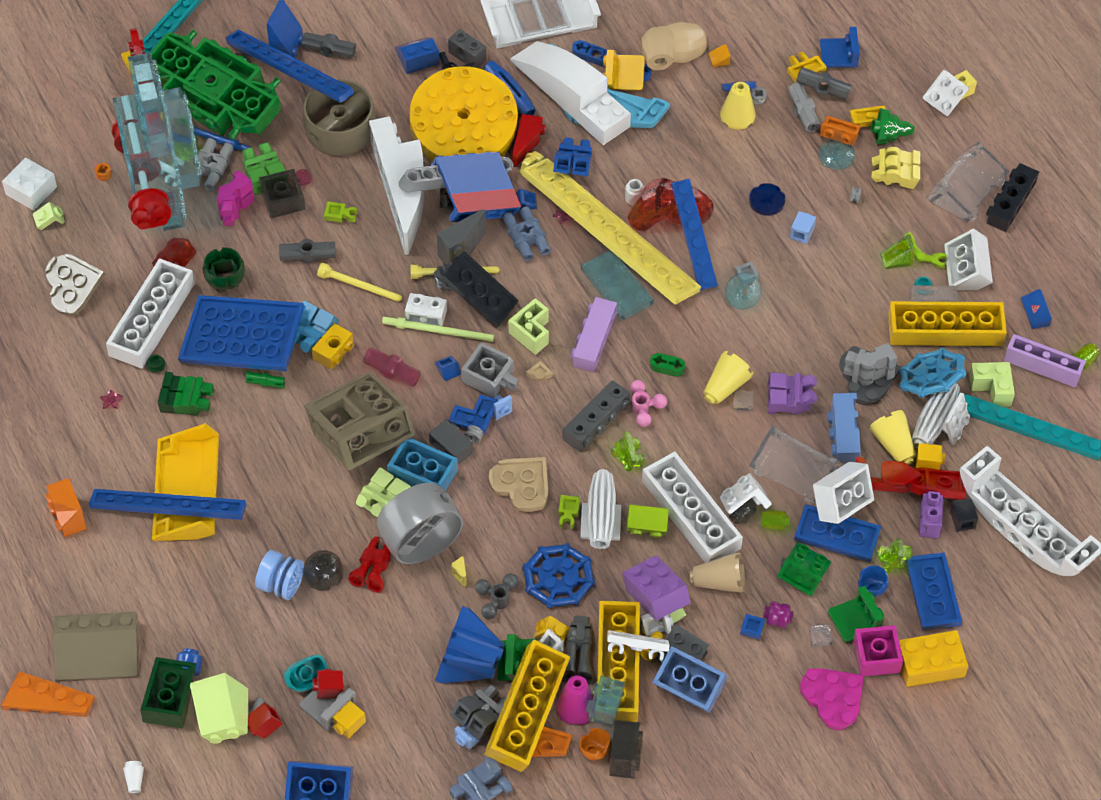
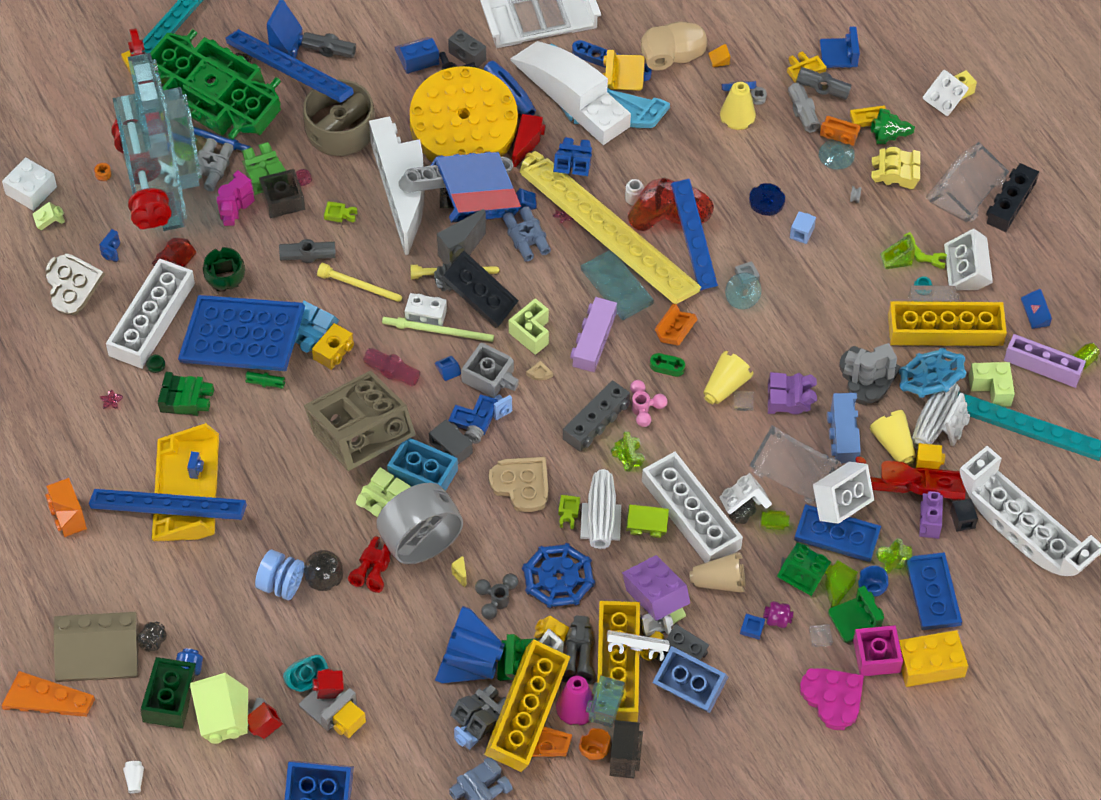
(109, 245): none -> blue bracket
(152, 636): none -> clear smoke piece
(195, 465): none -> blue plate
(675, 325): none -> orange bracket
(839, 581): none -> clear neon green slope

